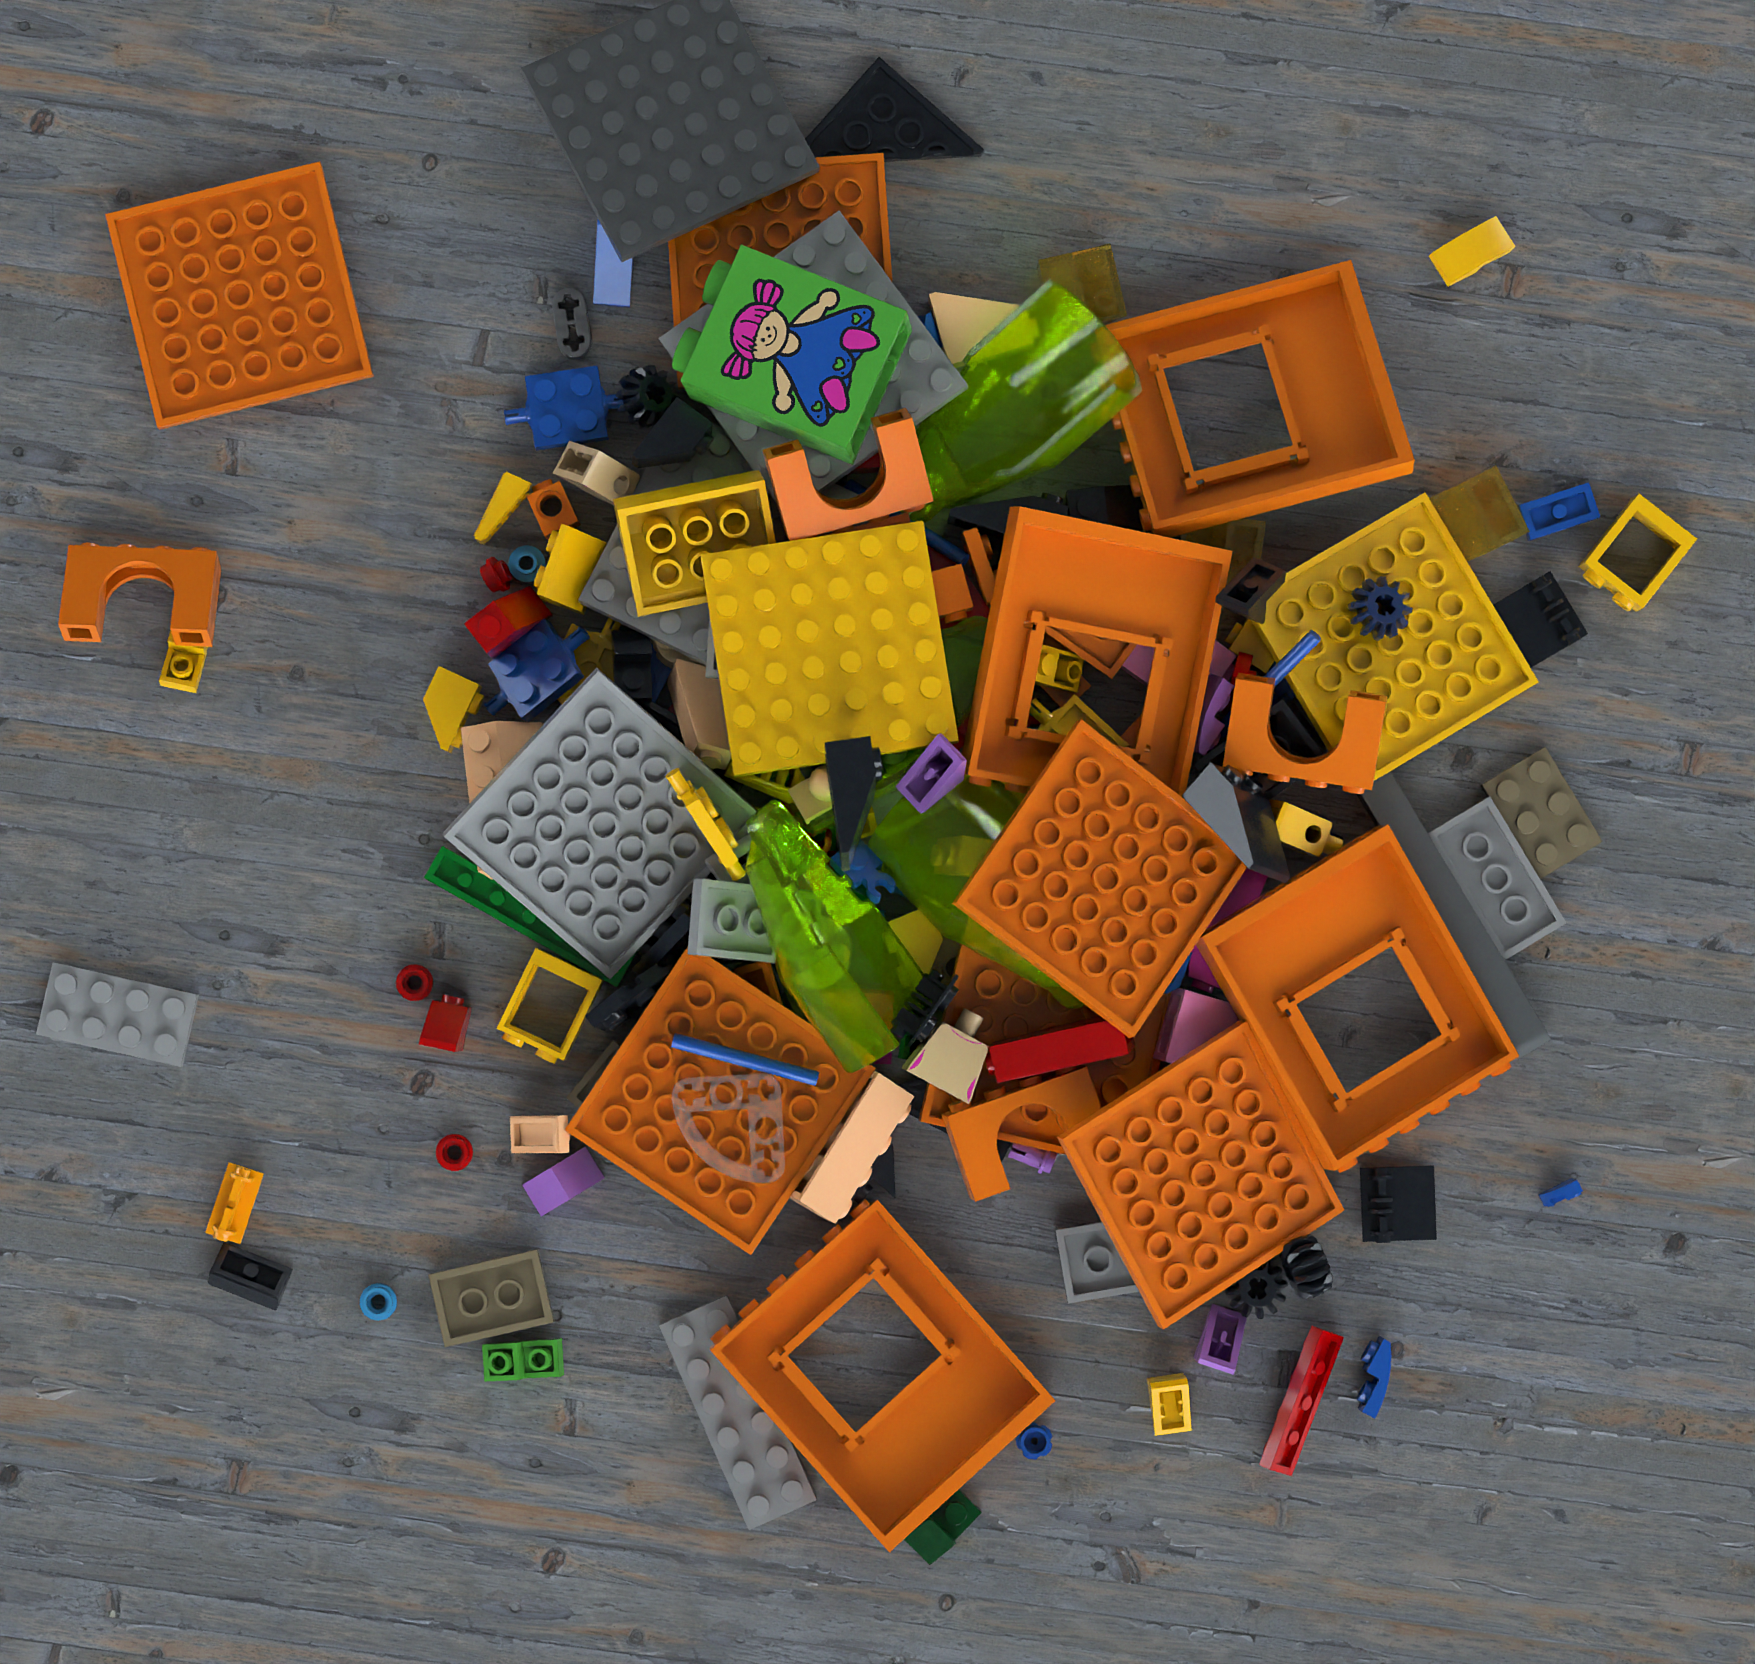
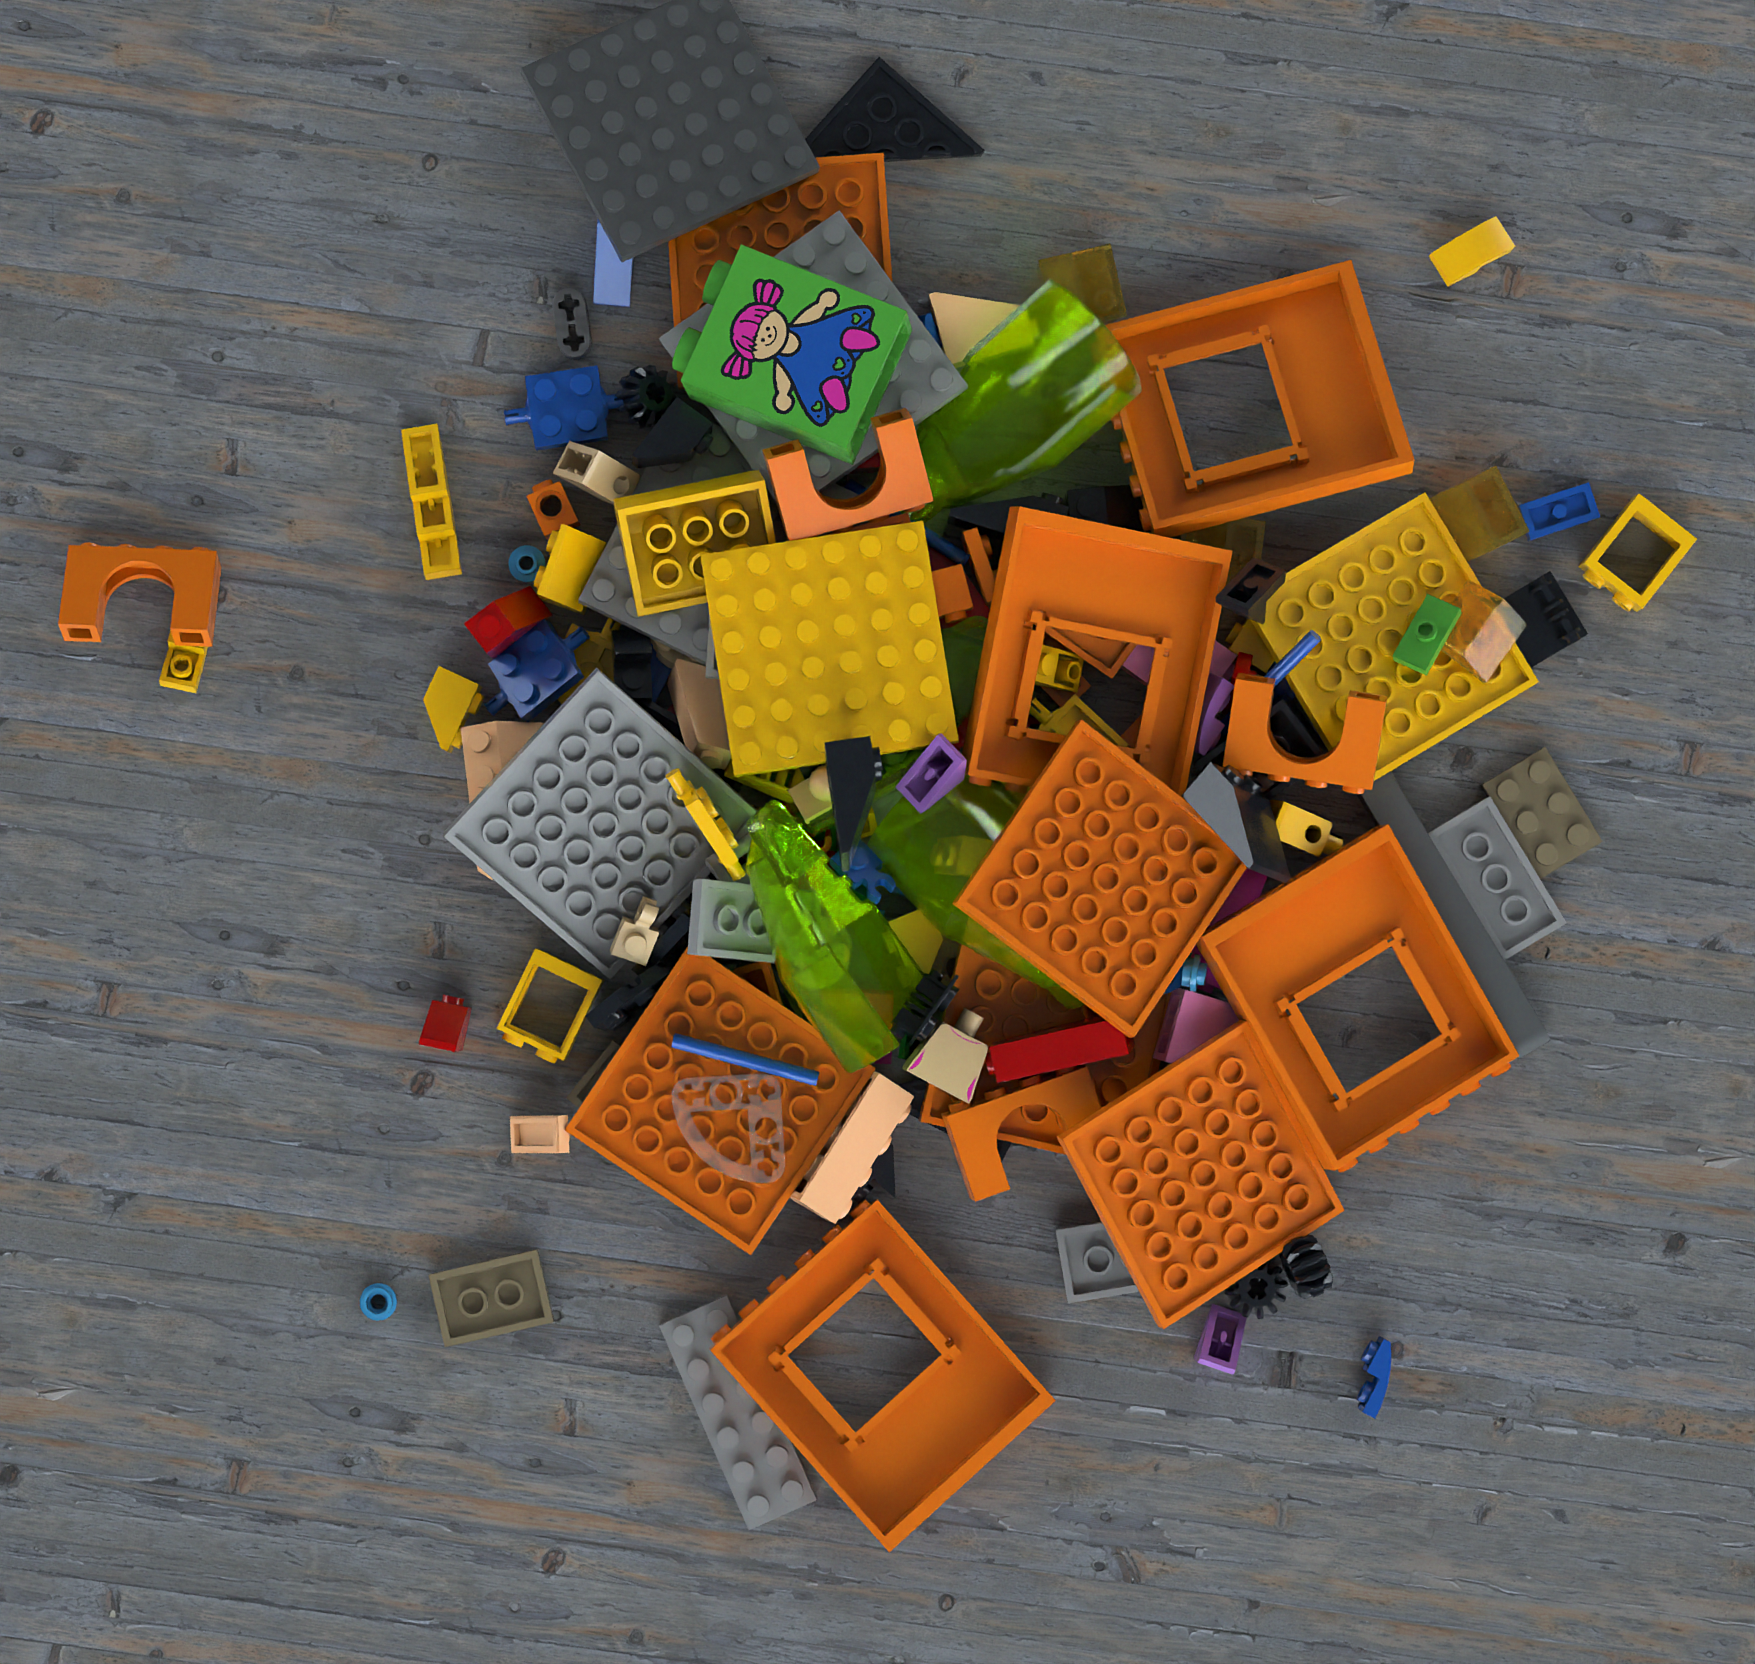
(117, 1014): light grey plate -> none
(234, 1203): light orange hinge -> none
(239, 295): orange plate -> none
(249, 1276): black slope -> none
(403, 987): red plate -> none
(431, 501): none -> yellow slope
(444, 1158): red plate -> none
(465, 882): green plate -> none
(496, 575): red plate -> none
(506, 499): yellow slope -> none
(523, 1359): bright green slope -> none
(563, 1181): medium lavender slope -> none
(637, 937): none -> tan plate
(943, 1527): dark green slope -> none
(1030, 1450): blue plate -> none
(1034, 1157): medium lavender pin -> none
(1169, 1403): yellow slope -> none
(1193, 972): none -> dark azure plate
(1301, 1400): red plate -> none
(1367, 607): dark blue gear -> none
(1398, 1203): black hinge -> none
(1427, 634): none -> bright green plate
(1482, 631): none -> clear yellow slope
(1567, 1189): blue tile -> none

